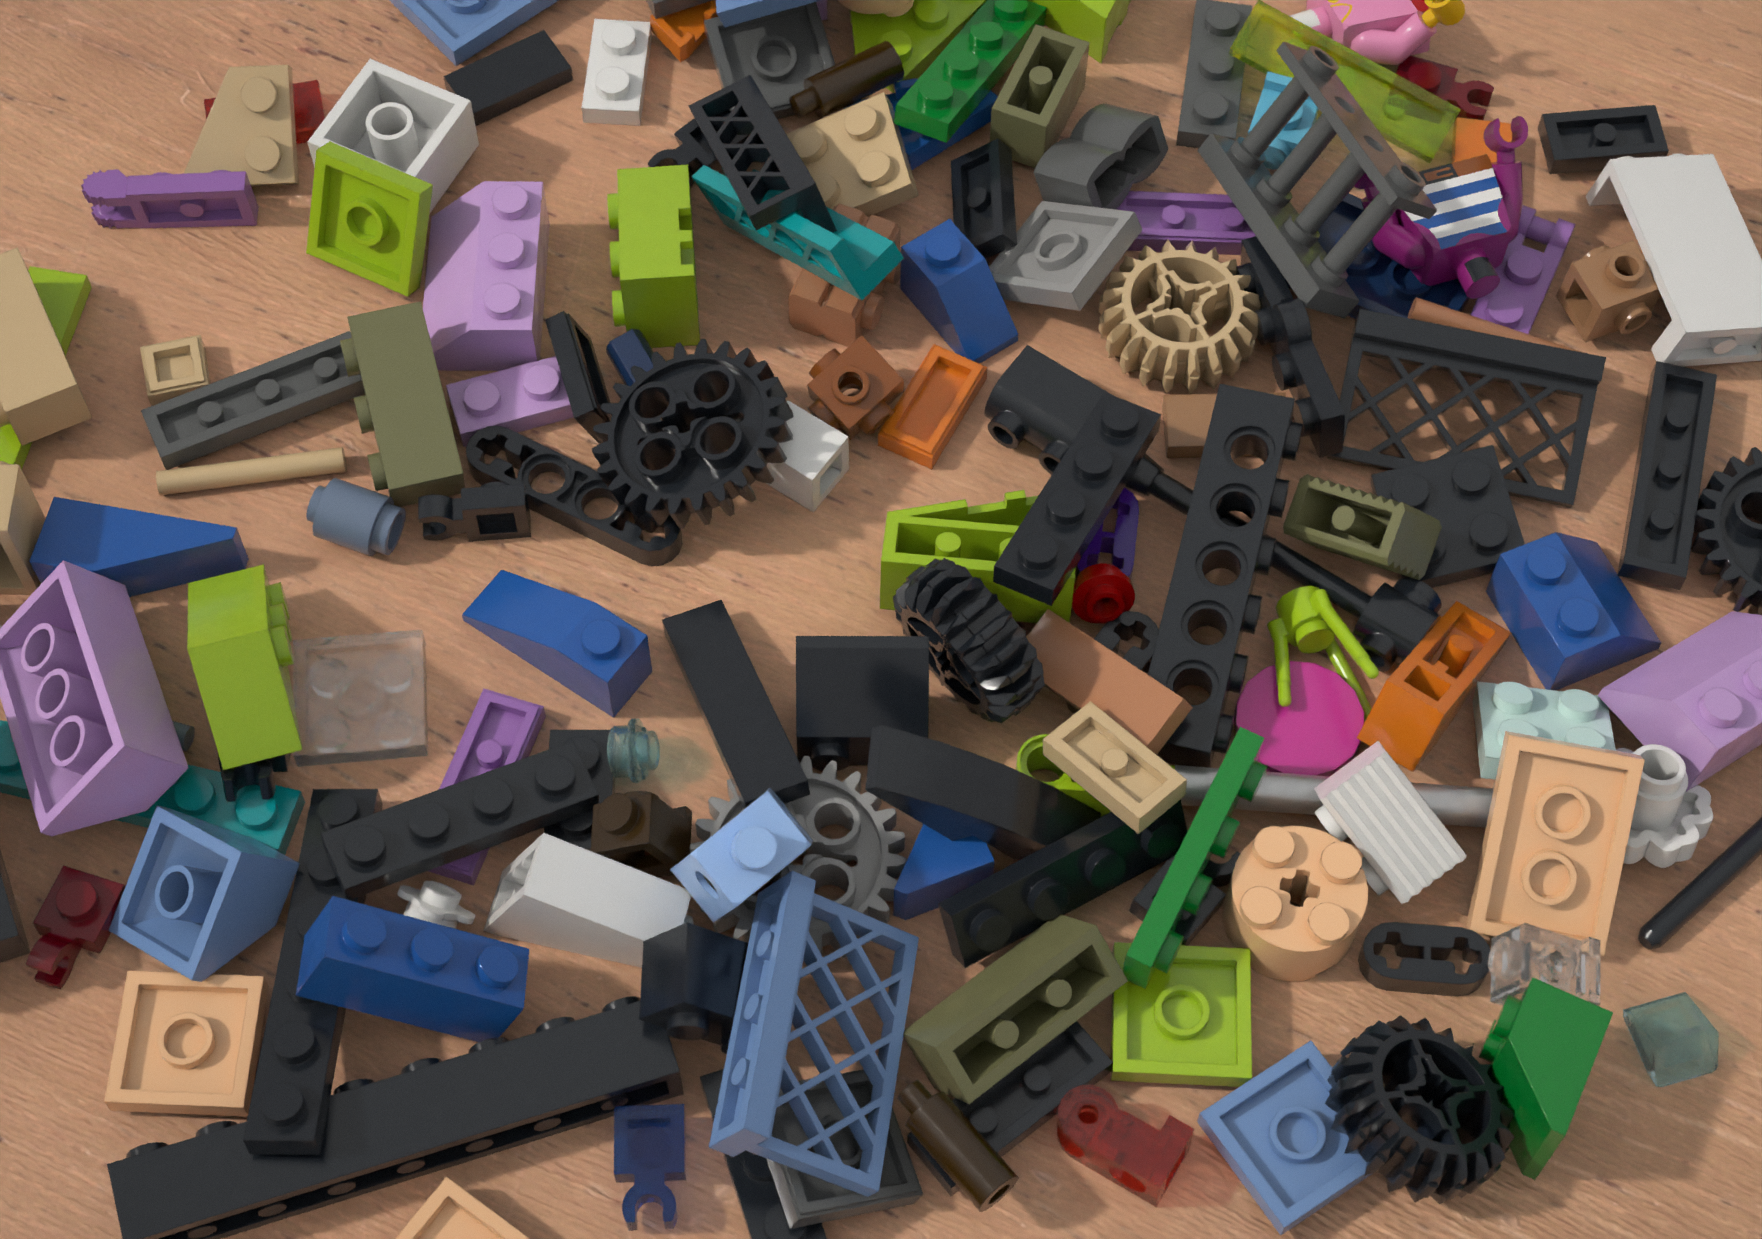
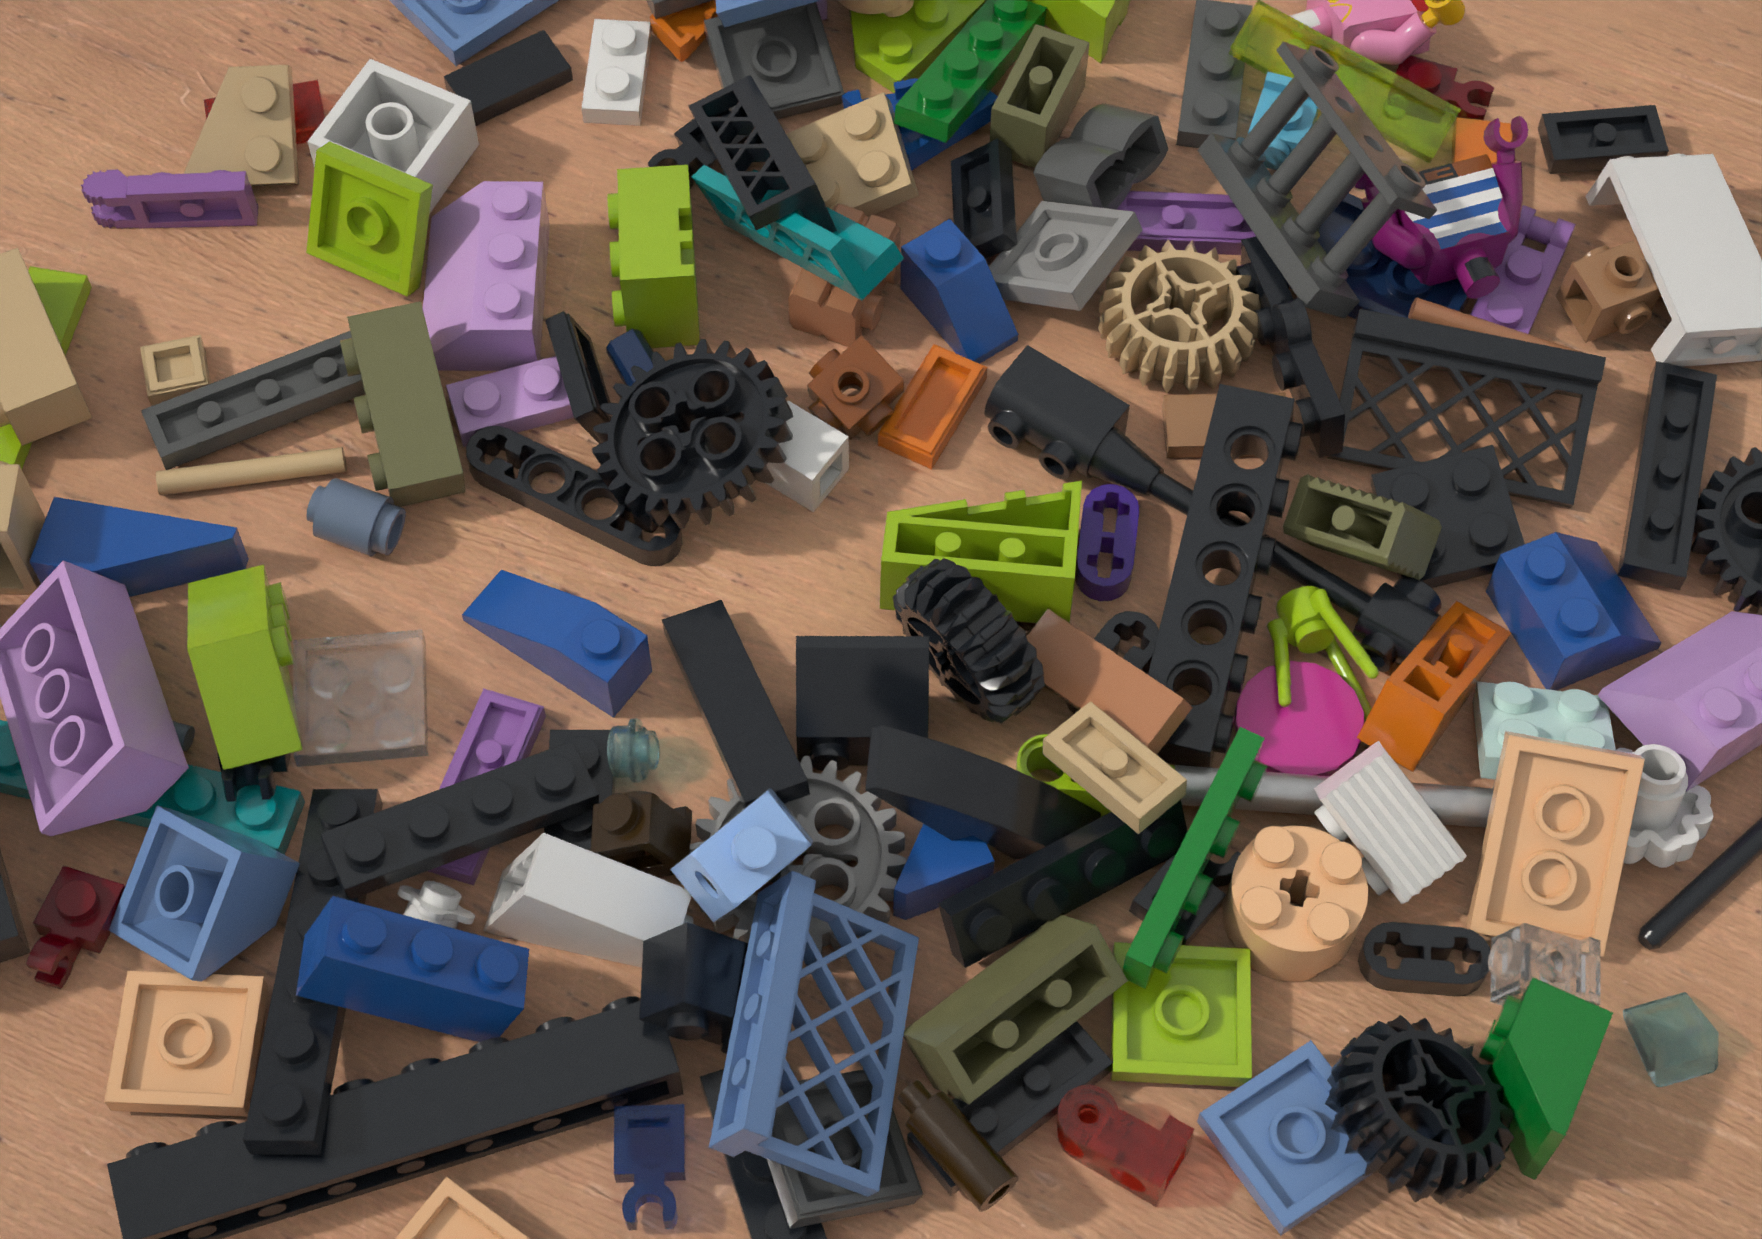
(482, 512): black plate -> none
(848, 81): dark brown cylinder -> none
(1076, 499): black plate -> none
(1102, 593): red plate -> none

